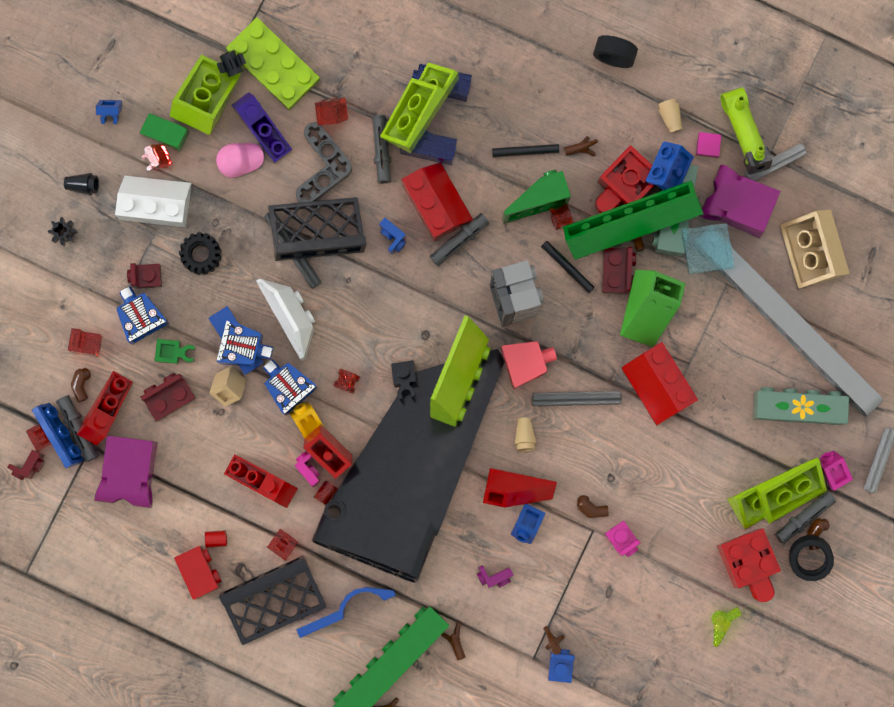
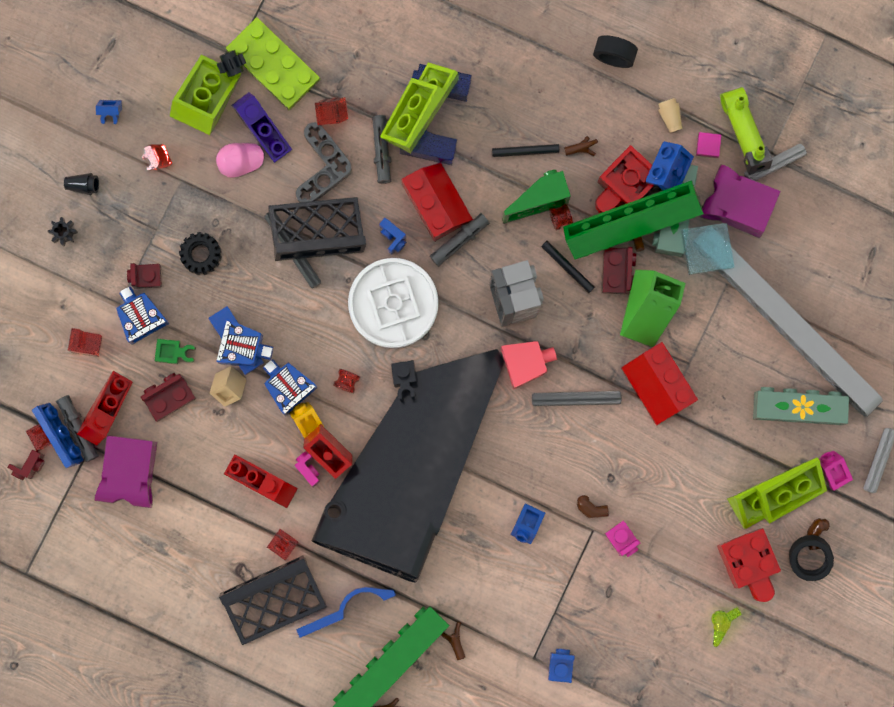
(77, 383): reddish brown arm -> none
(153, 201): white slope -> none
(164, 132): green slope -> none
(198, 572): red brick -> none
(216, 539): red hinge -> none
(290, 314): white wedge -> none
(325, 492): clear red hinge -> none
(393, 303): none -> white plate
(459, 373): lime slope -> none
(500, 578): magenta bracket -> none
(515, 489): red slope -> none
(525, 437): tan cone -> none
(553, 641): reddish brown bar -> none
(810, 513): dark grey pin -> none
(814, 248): tan slope -> none

